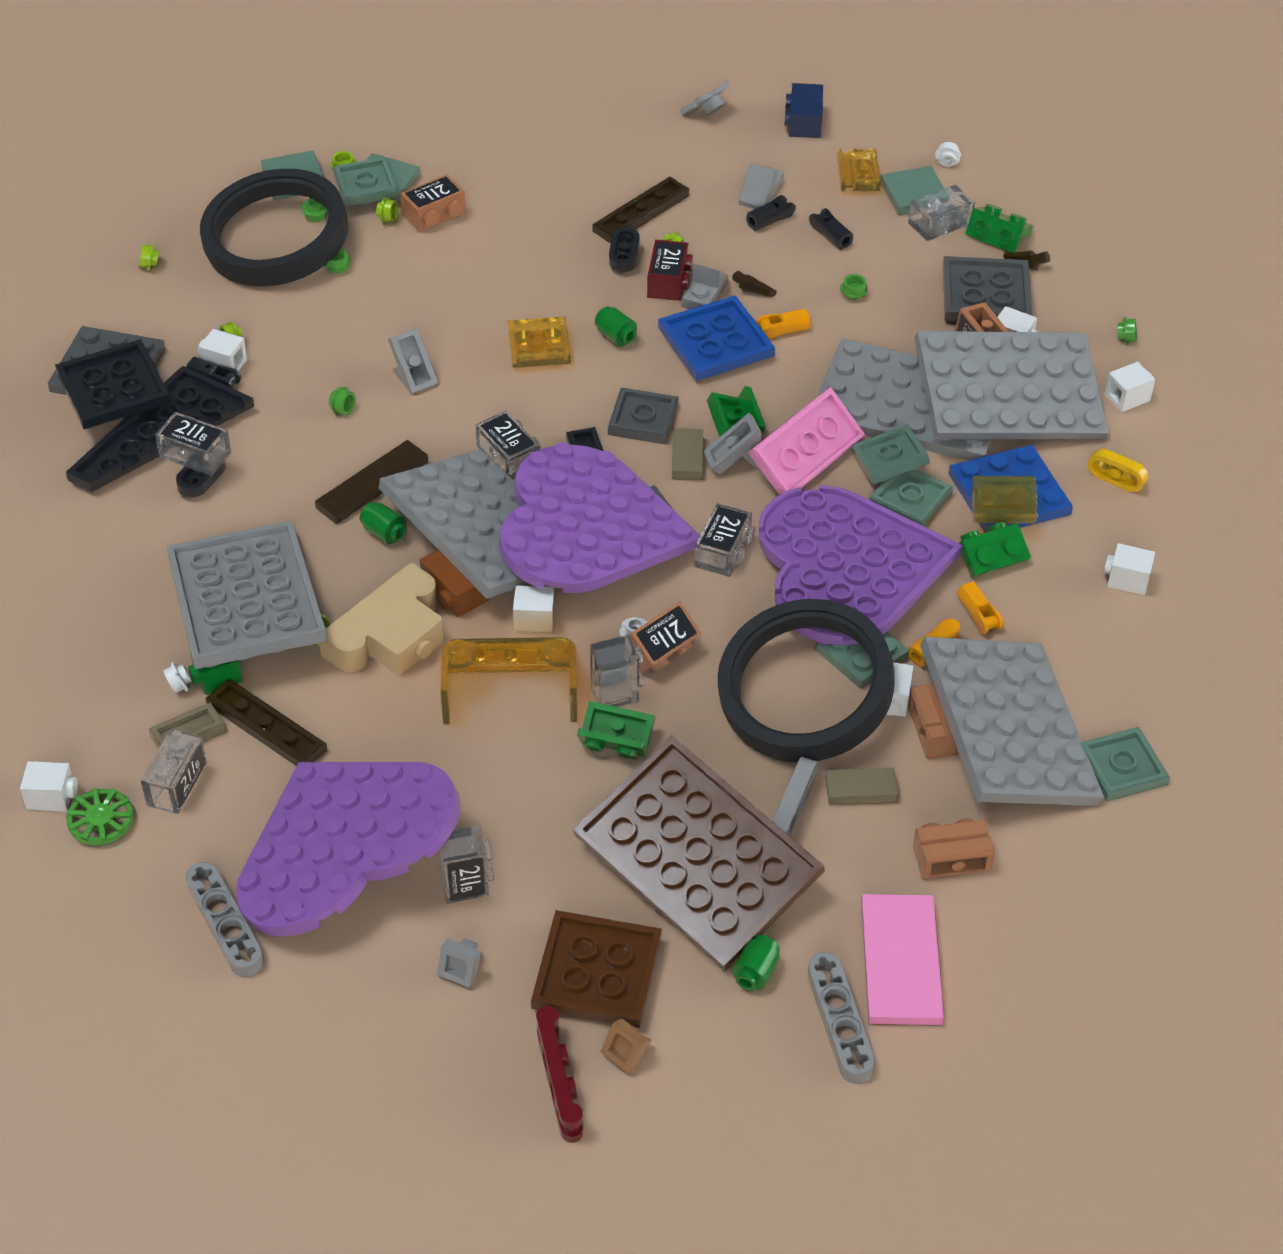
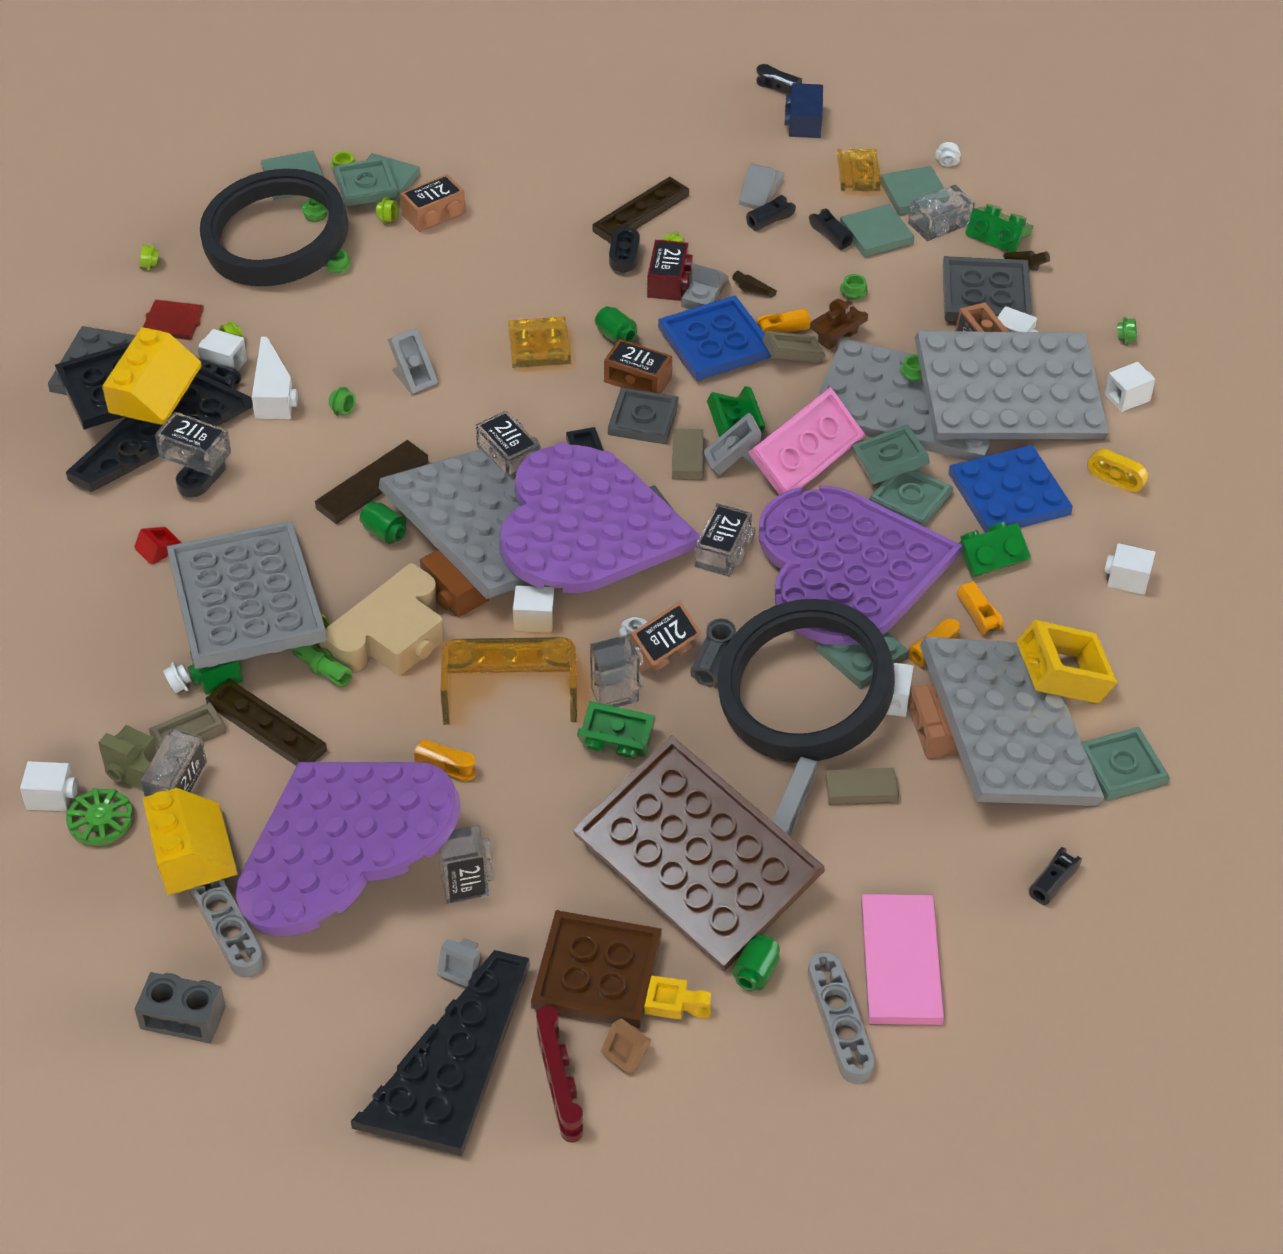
(127, 755): none -> olive brick
(150, 377): none -> yellow slope
(153, 543): none -> red slope
(174, 318): none -> clear red piece
(177, 1014): none -> dark grey brick
(188, 839): none -> yellow slope
(272, 386): none -> white slope
(324, 664): none -> bright green pin
(446, 1073): none -> black wing
(451, 761): none -> light orange bar
(637, 367): none -> dark orange brick
(671, 996): none -> yellow plate
(707, 662): none -> dark grey piece
(709, 102): light grey animal -> none
(775, 79): none -> black bar
(793, 346): none -> dark tan tile
(839, 321): none -> reddish brown hips
(877, 230): none -> sand green tile
(911, 368): none -> bright green plate
(953, 848): nougat brick -> none
(1004, 499): clear yellow plate -> none
(1044, 642): none -> yellow window
(1054, 877): none -> black bar

